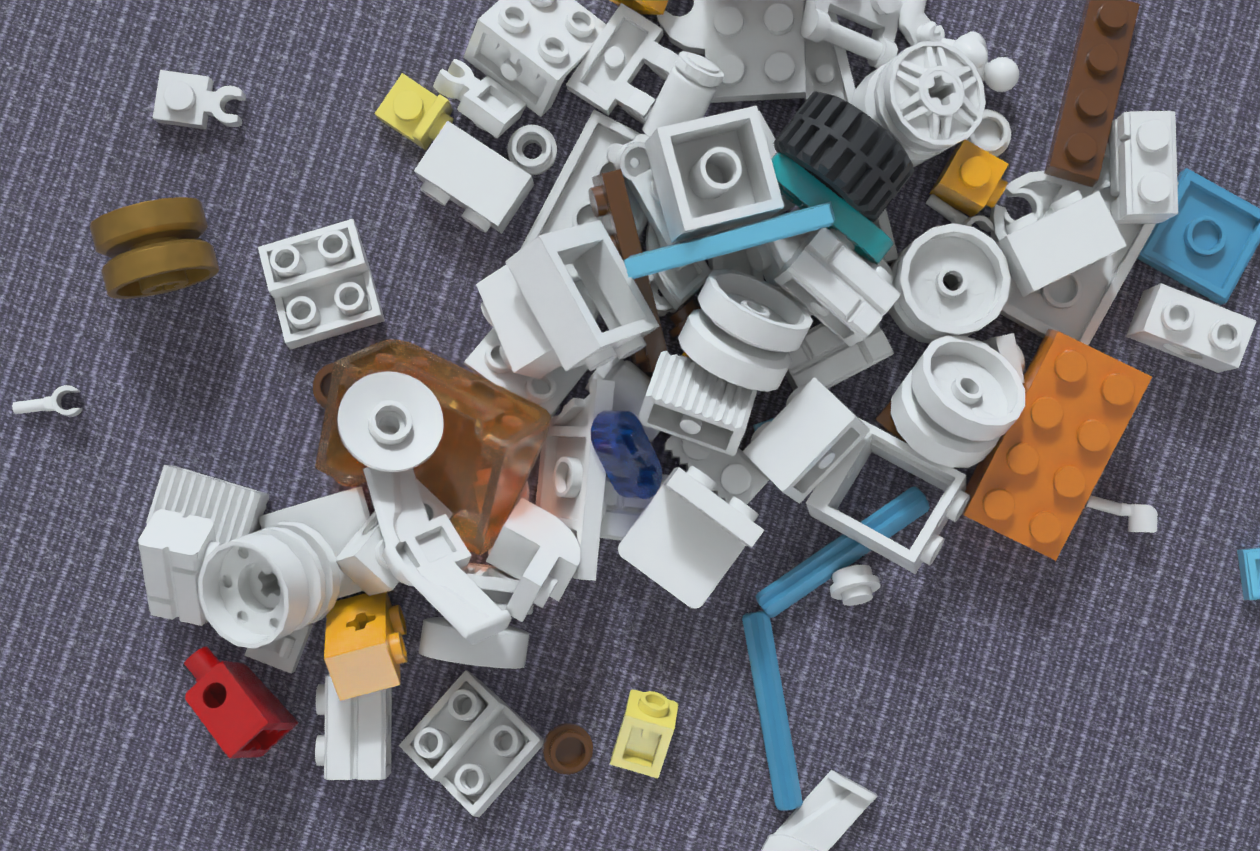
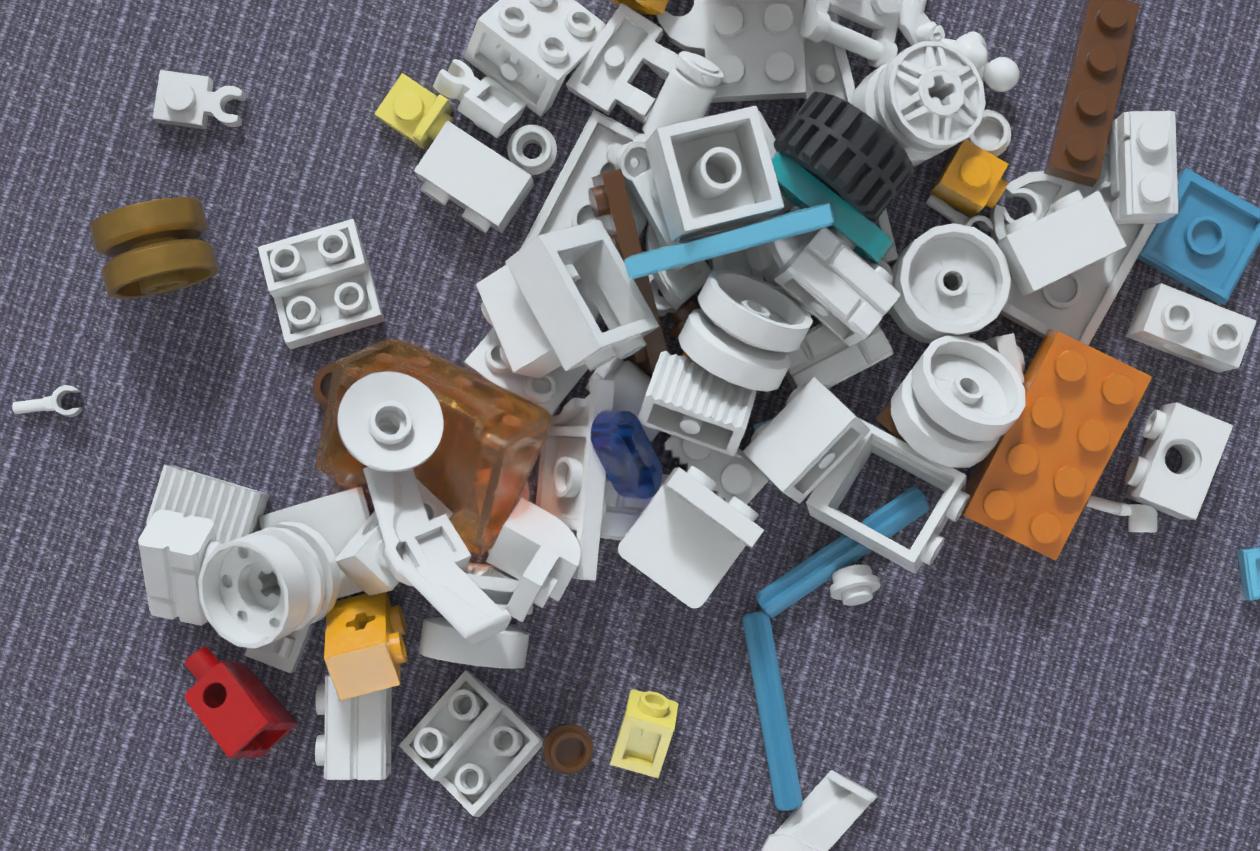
(1201, 446): none -> white brick

